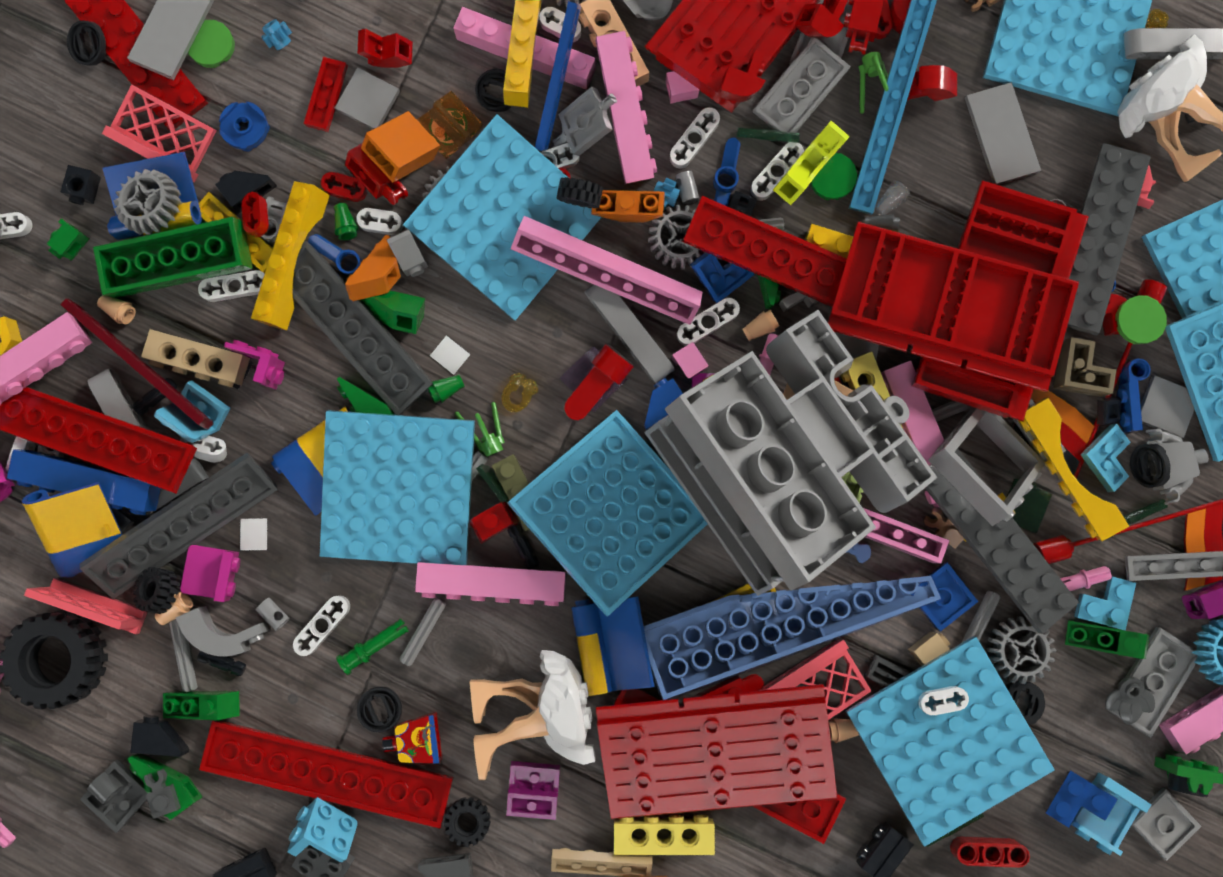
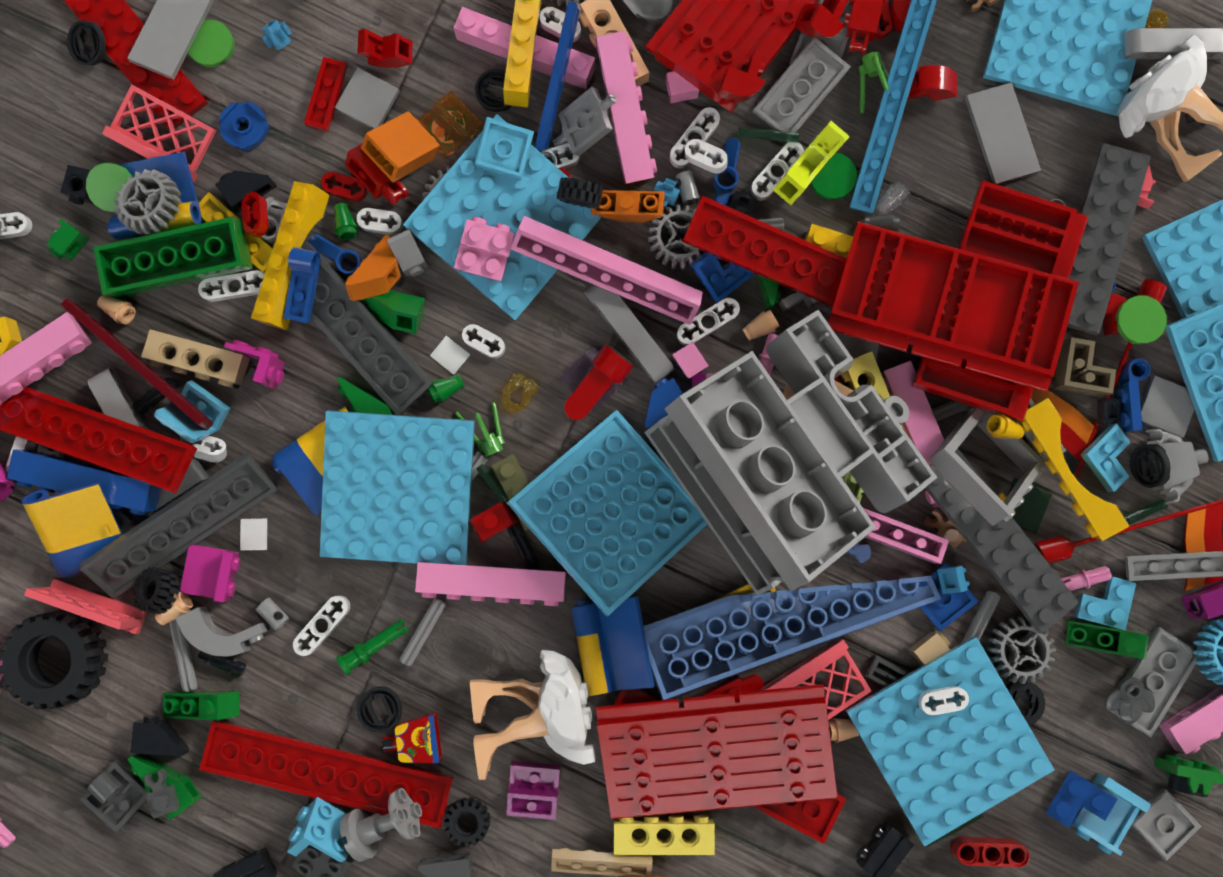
(103, 184): none -> bright green tile
(302, 284): none -> blue plate
(365, 831): none -> light grey piece
(484, 249): none -> bright pink plate
(486, 336): none -> white beam
(503, 148): none -> medium azure tile
(708, 153): none -> white beam
(953, 579): none -> dark azure tile
(1003, 427): none -> yellow cone

